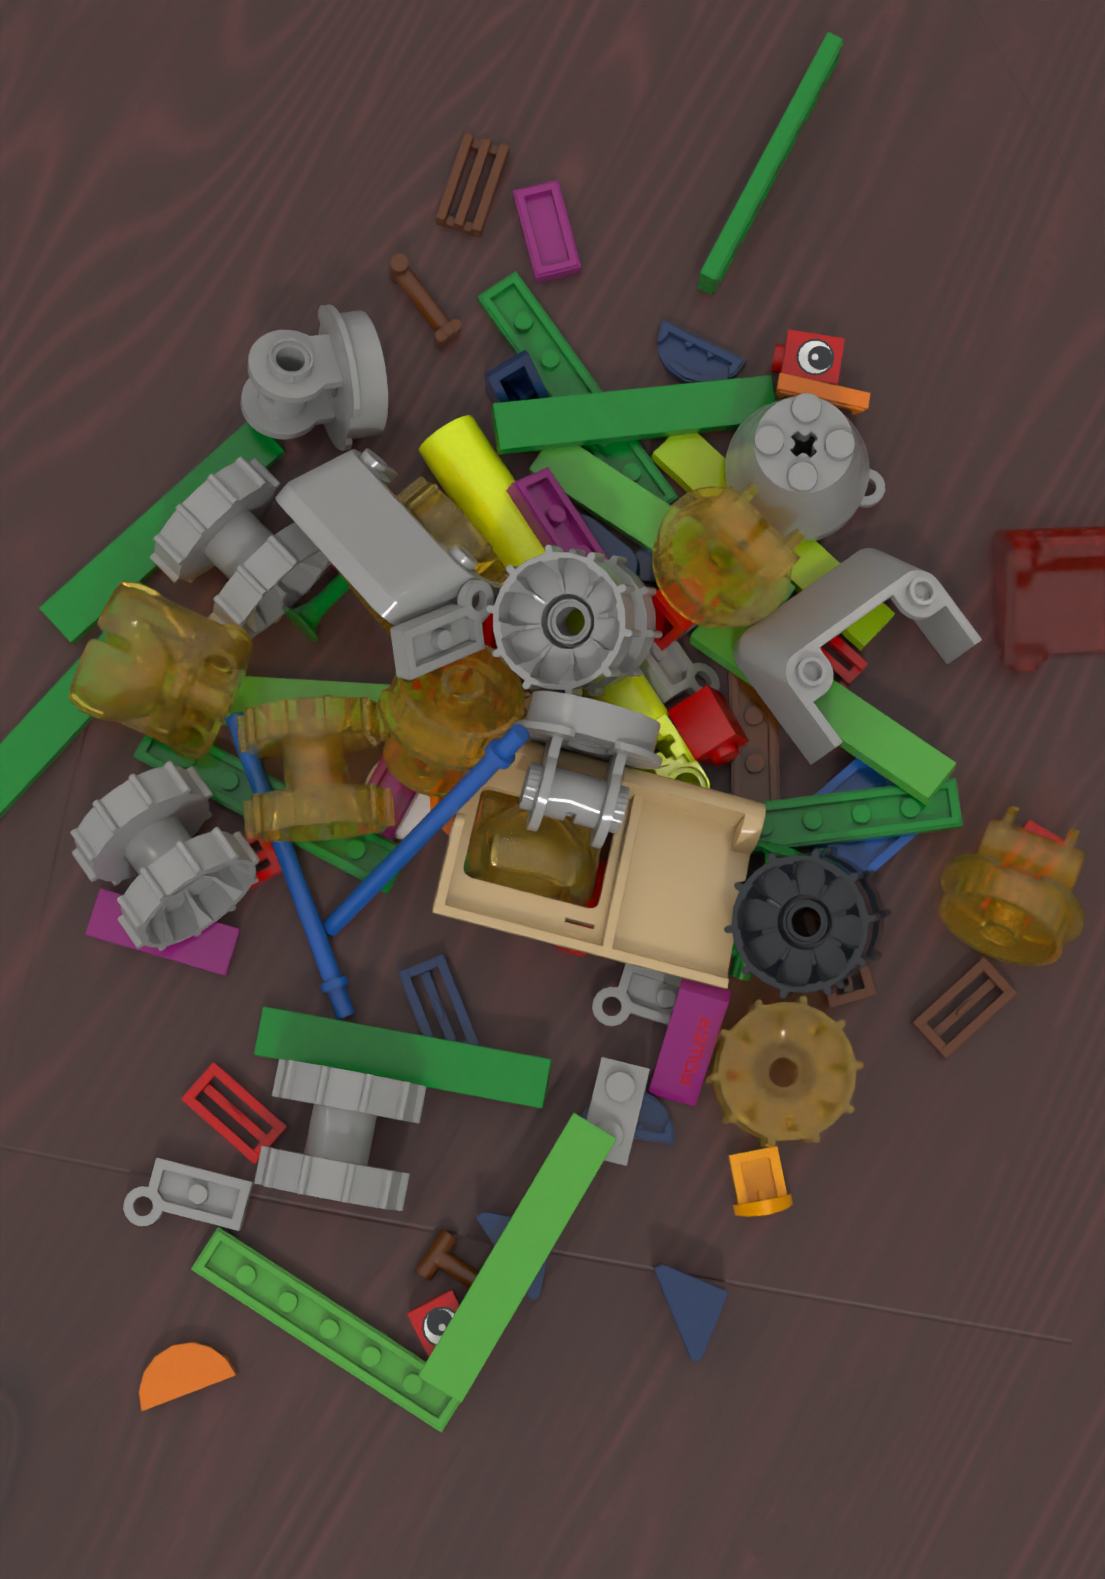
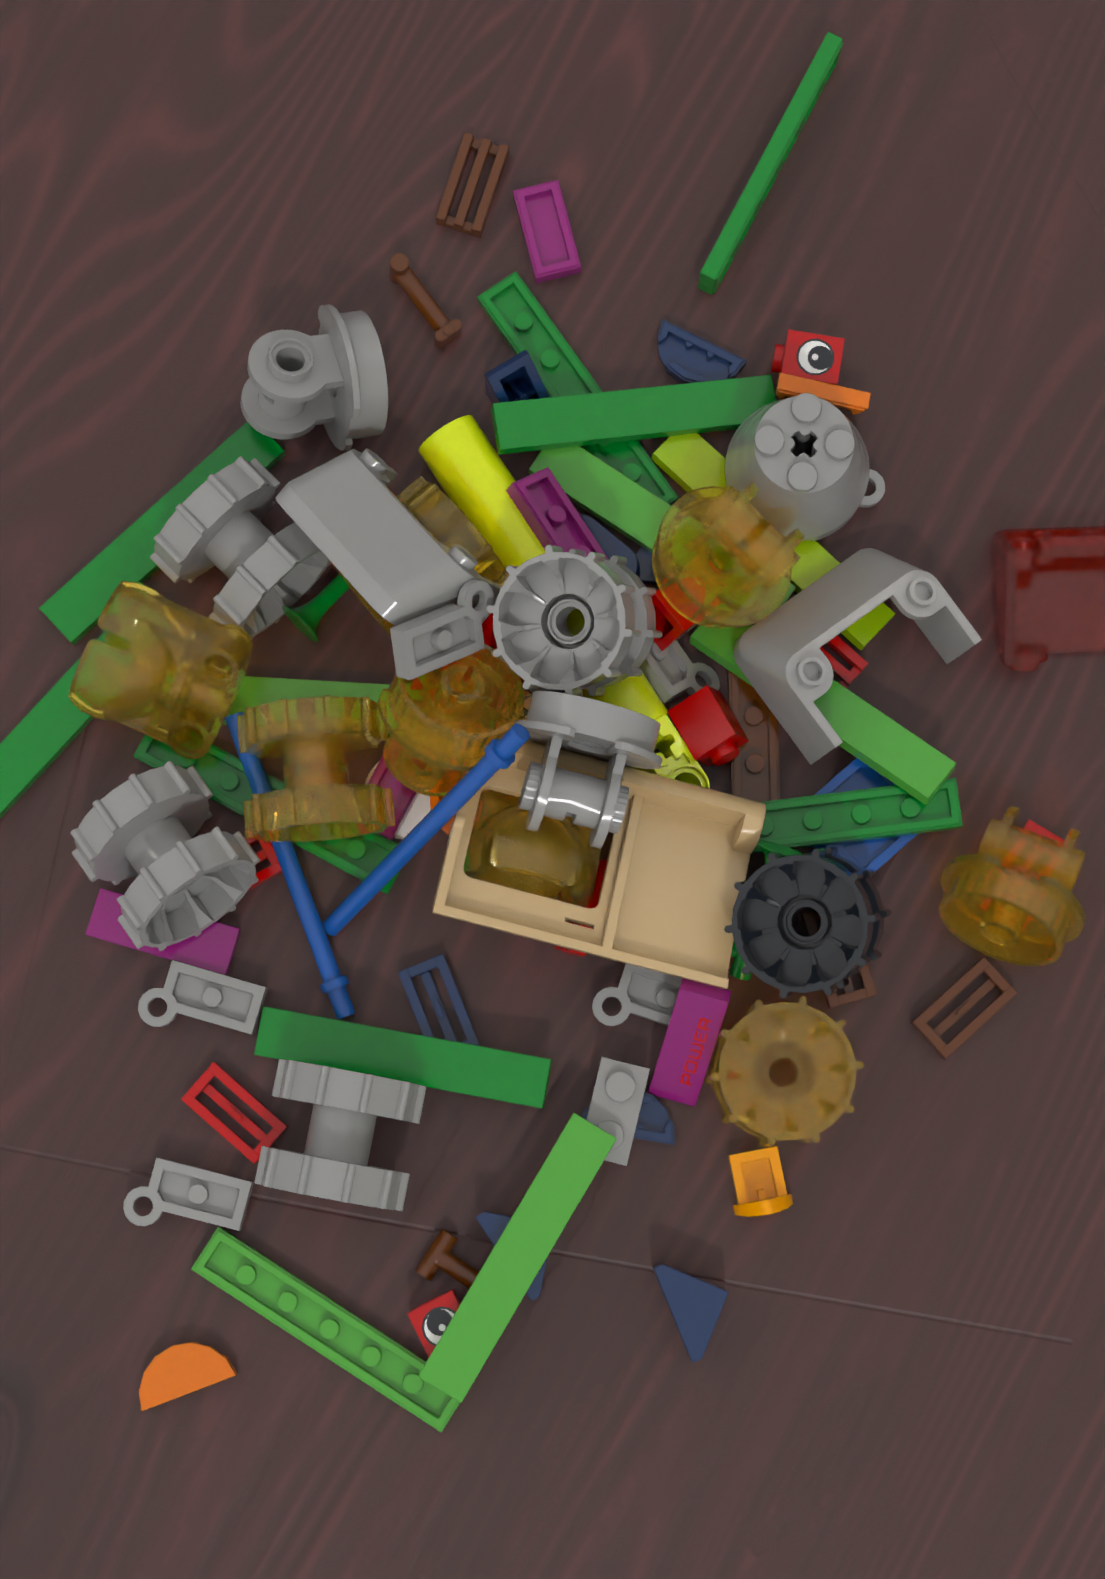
(207, 998): none -> light grey hinge

